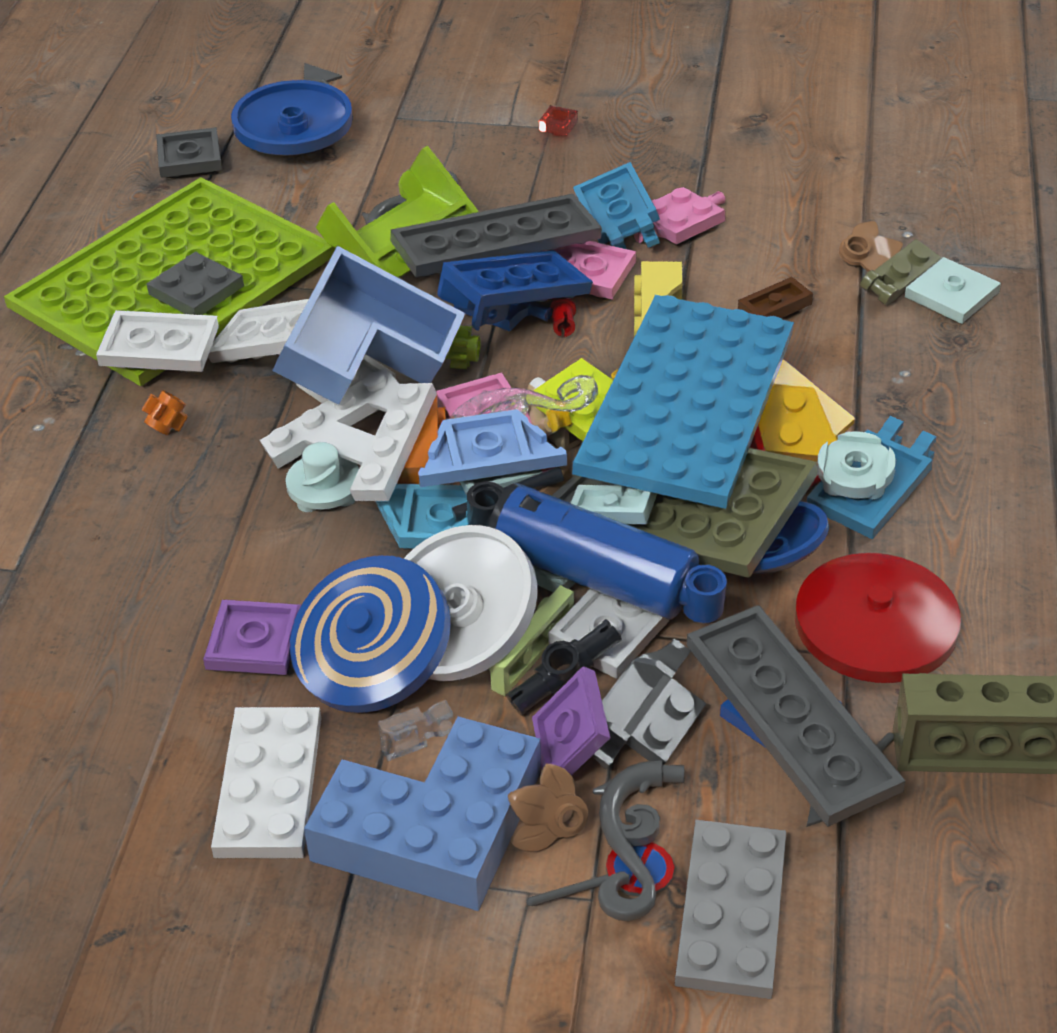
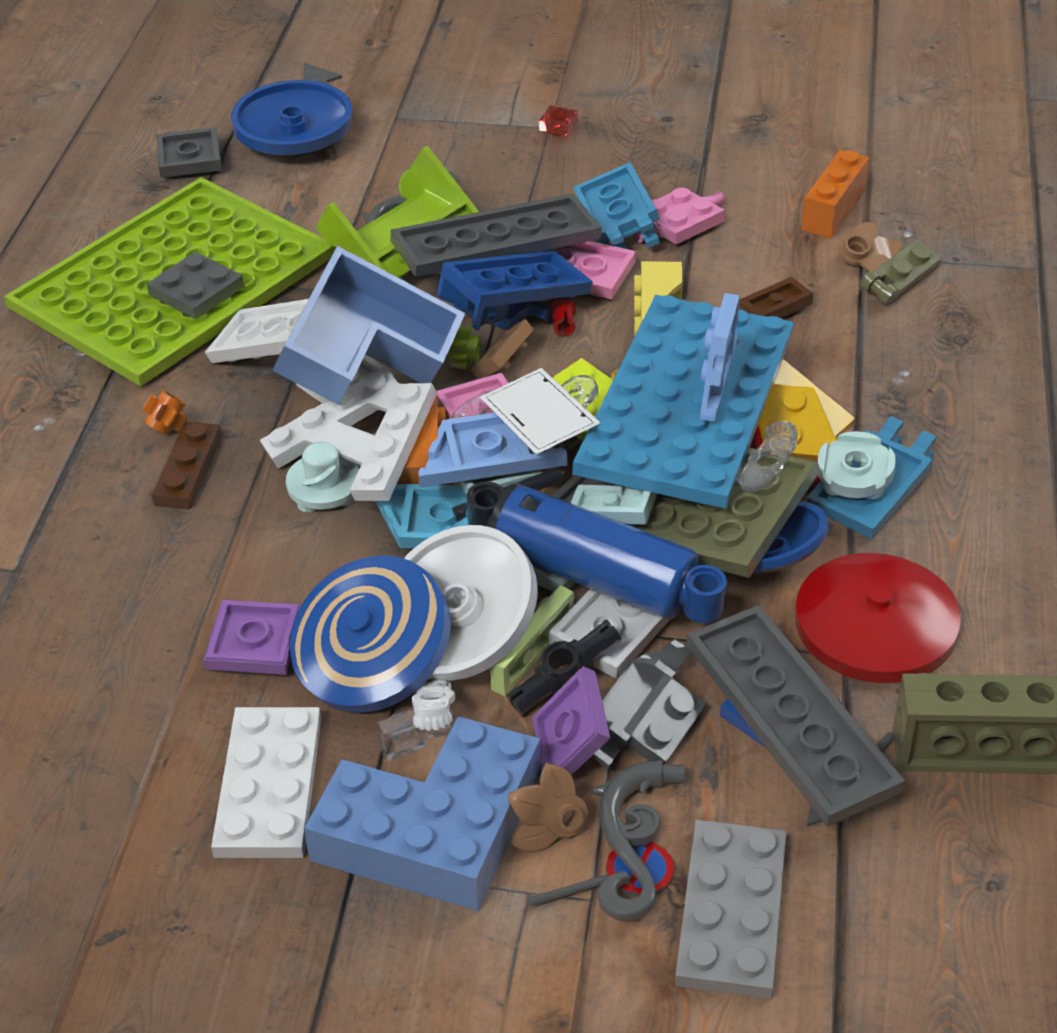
(158, 341): white plate -> none
(187, 465): none -> reddish brown plate
(433, 712): none -> white piece
(507, 345): none -> medium nougat plate
(539, 411): none -> white sticker
(720, 344): none -> light blue wing
(779, 442): none -> clear piece
(835, 193): none -> orange brick
(952, 290): light aqua plate -> none

